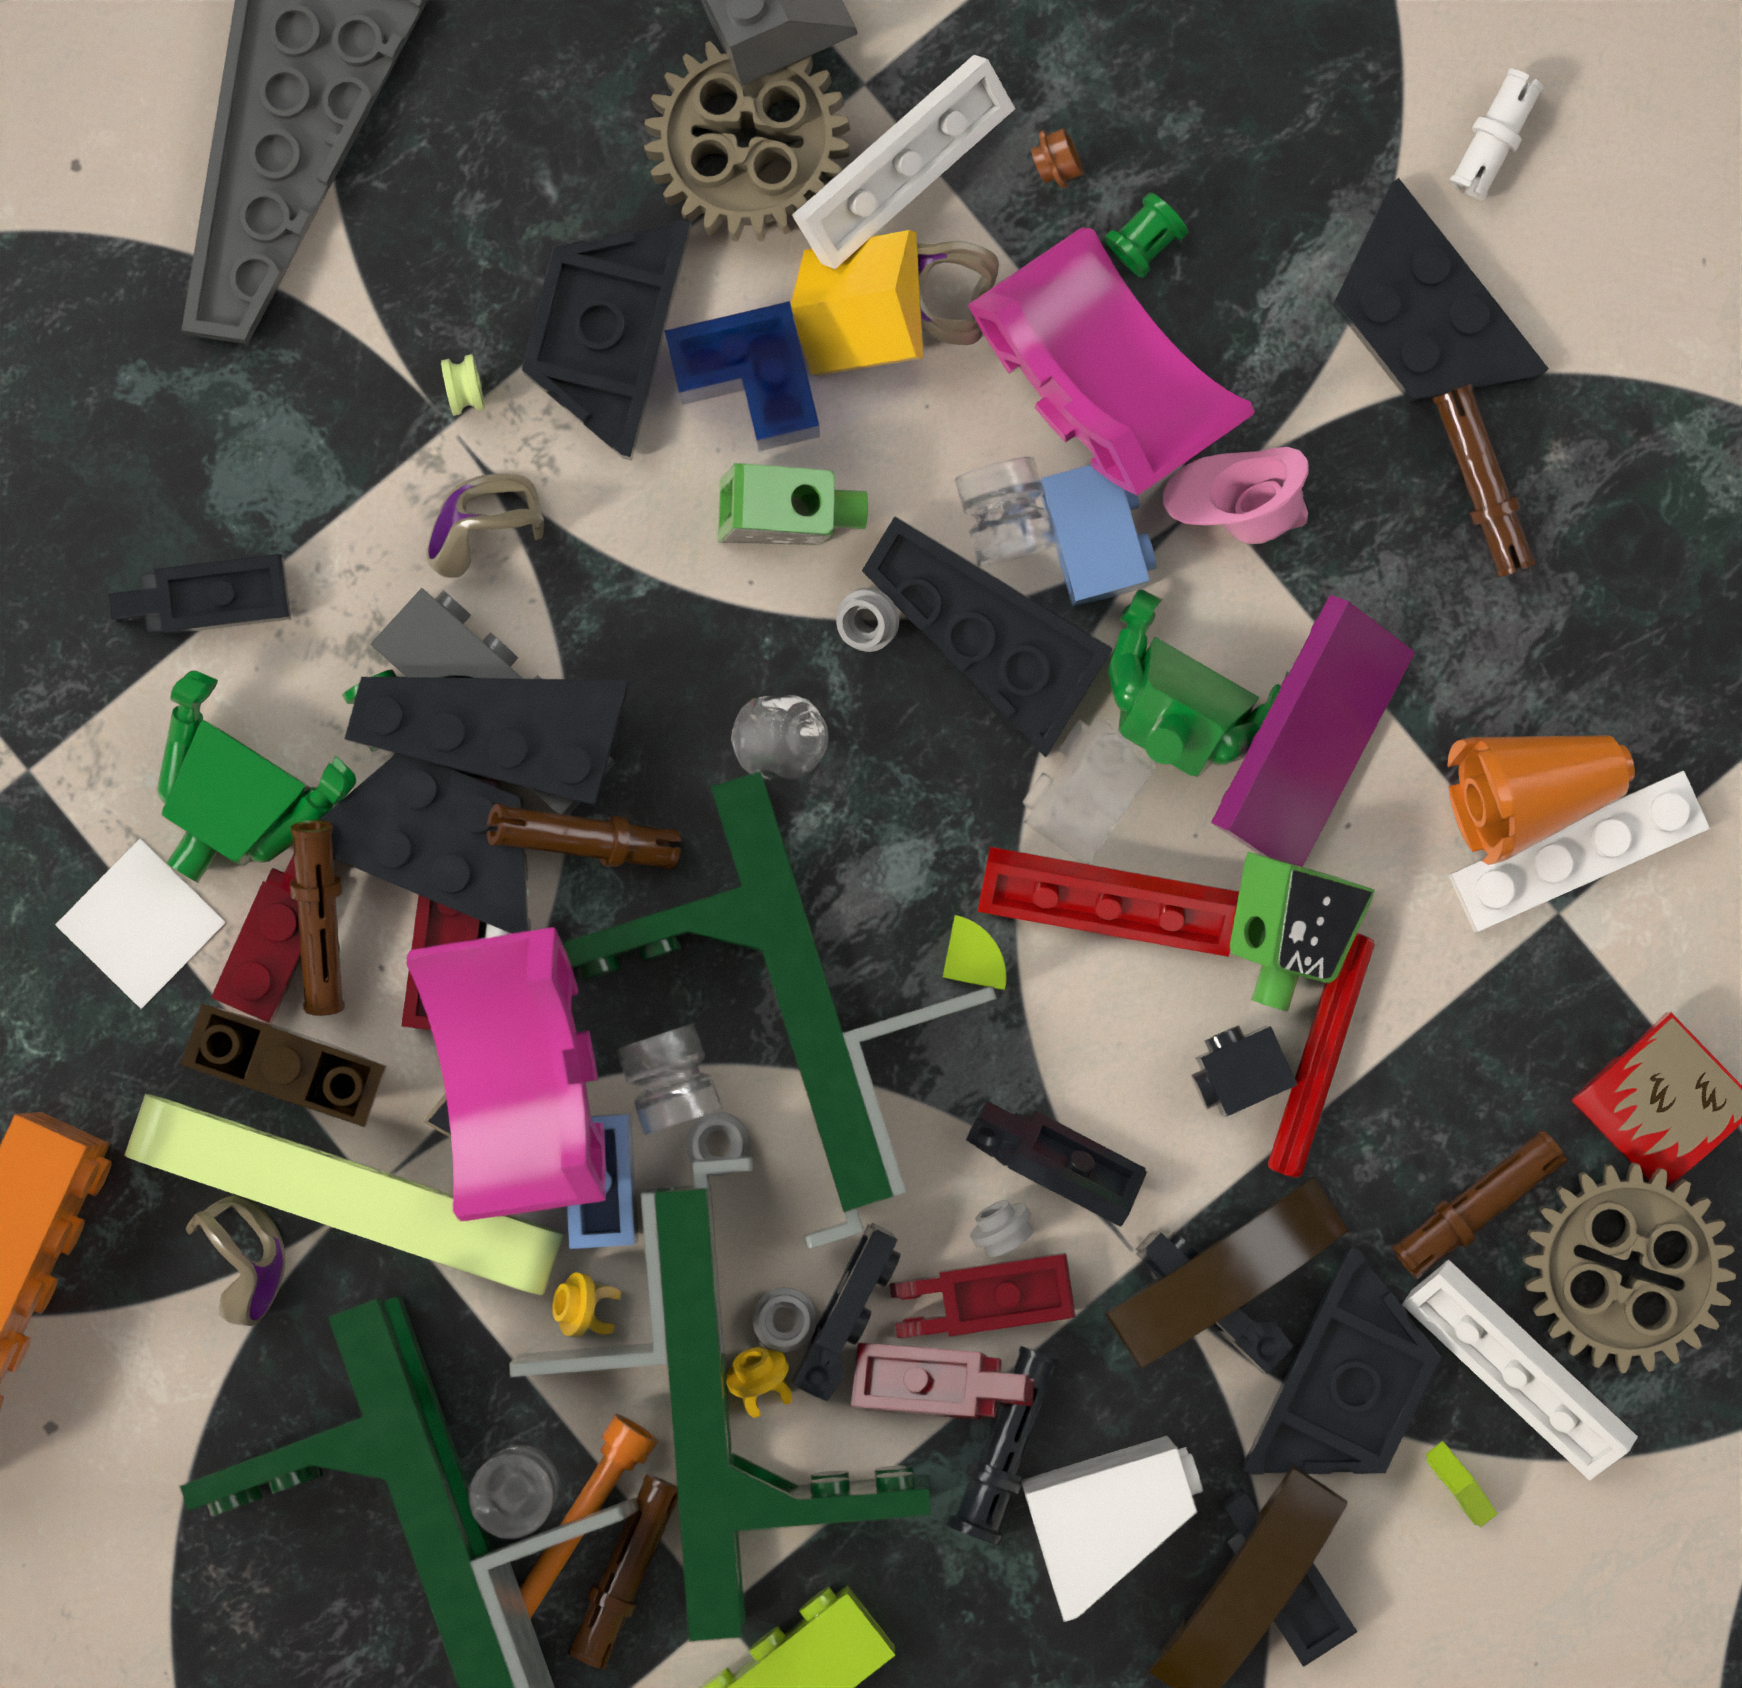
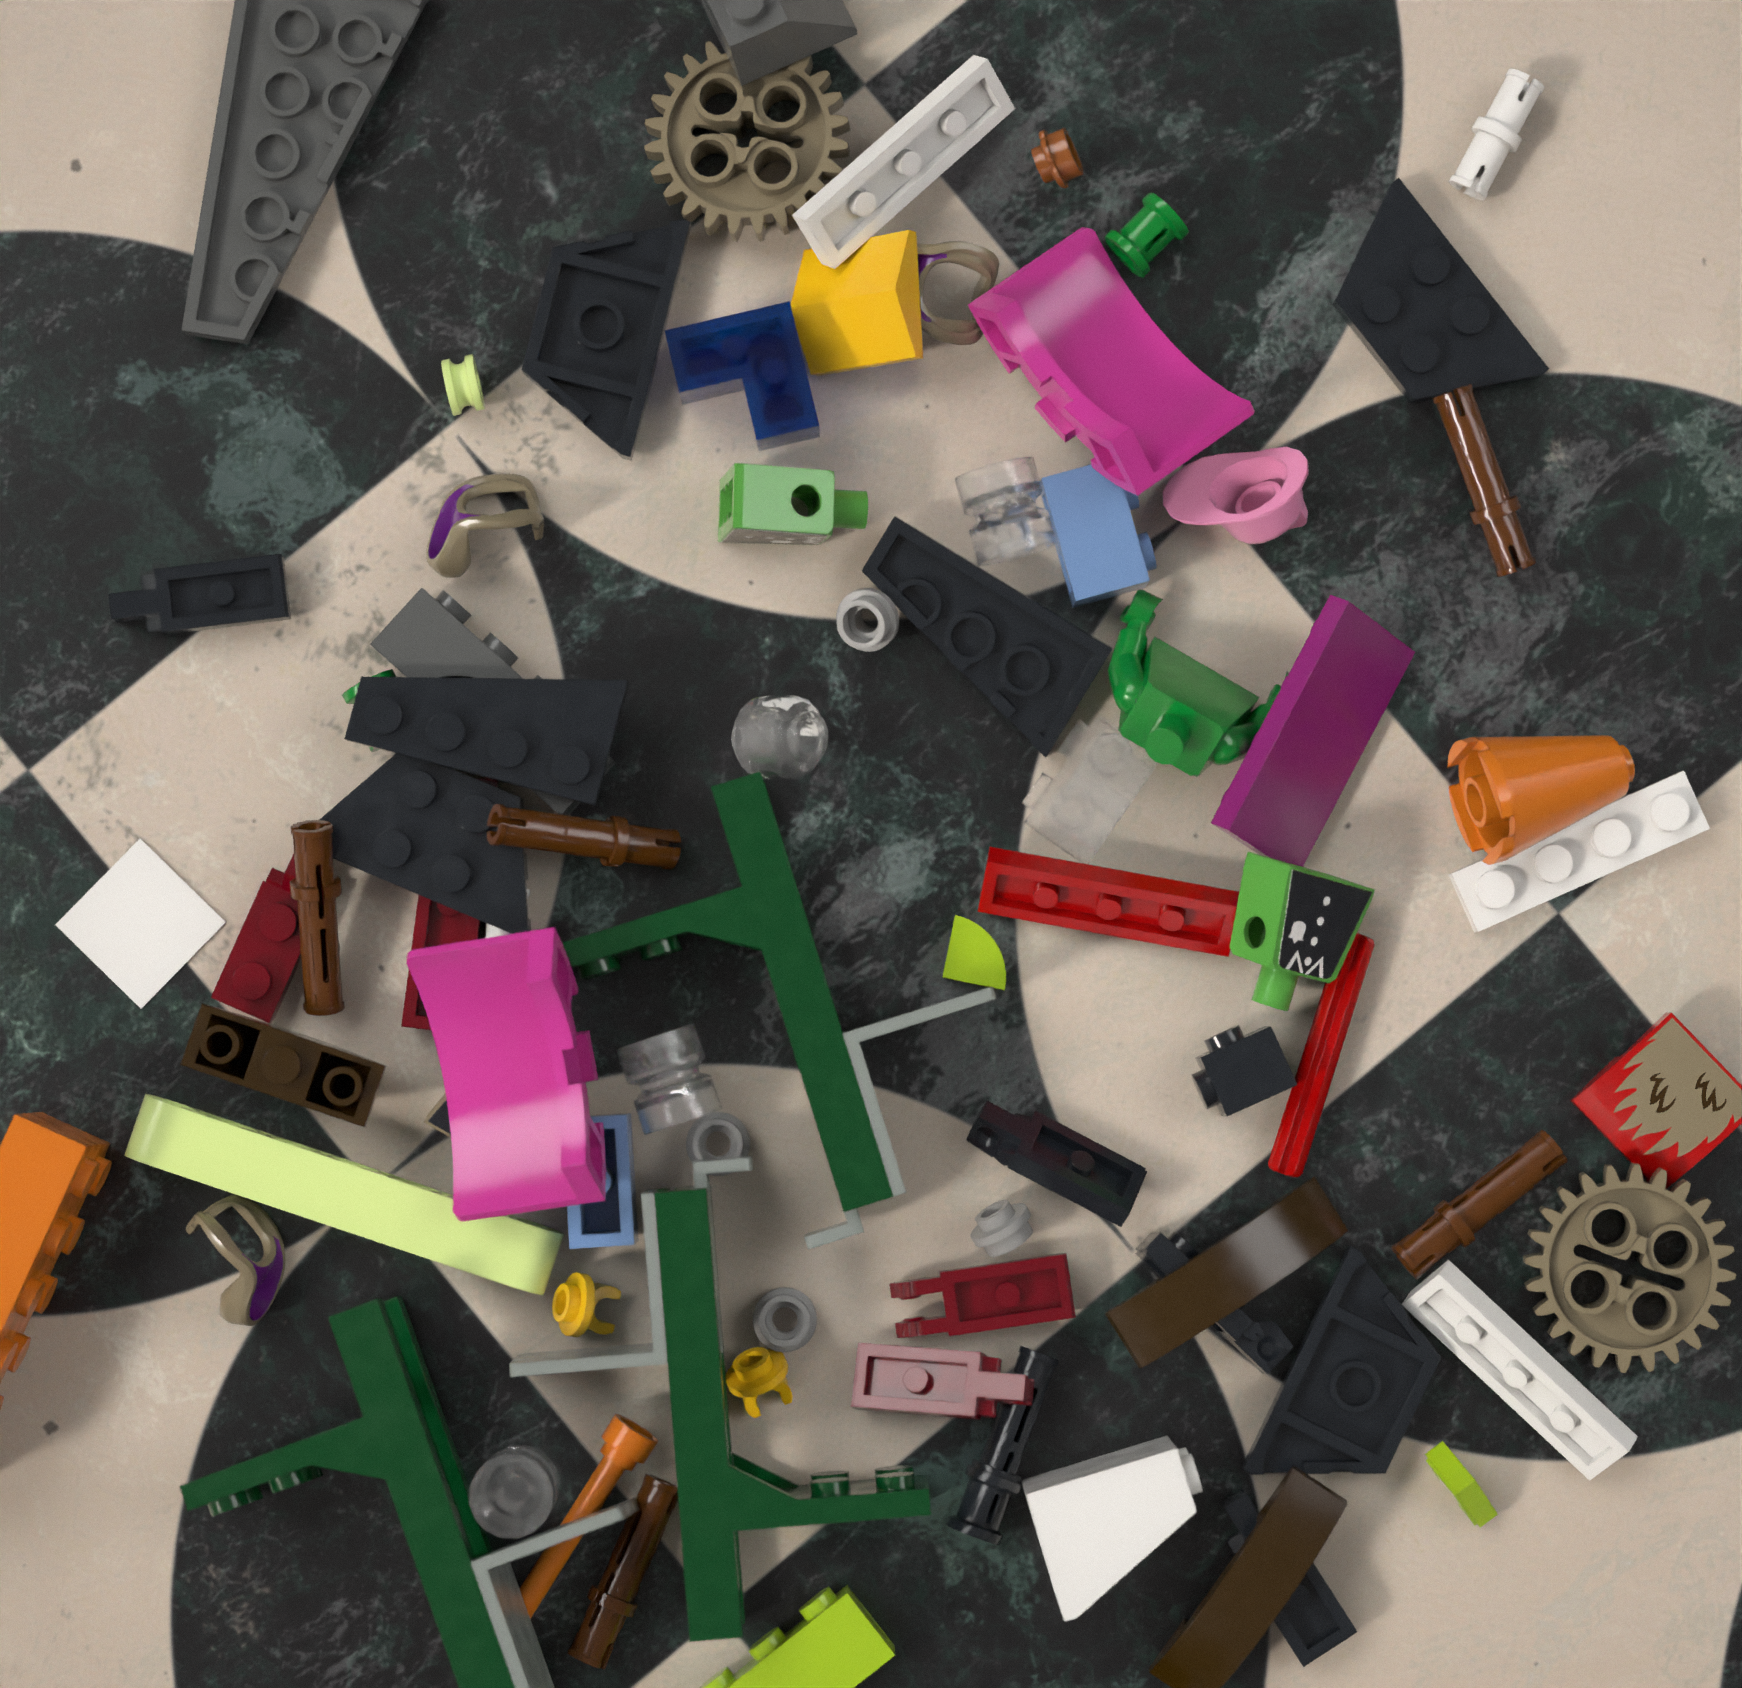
(228, 792): green torso -> none
(845, 1313): black hinge -> none

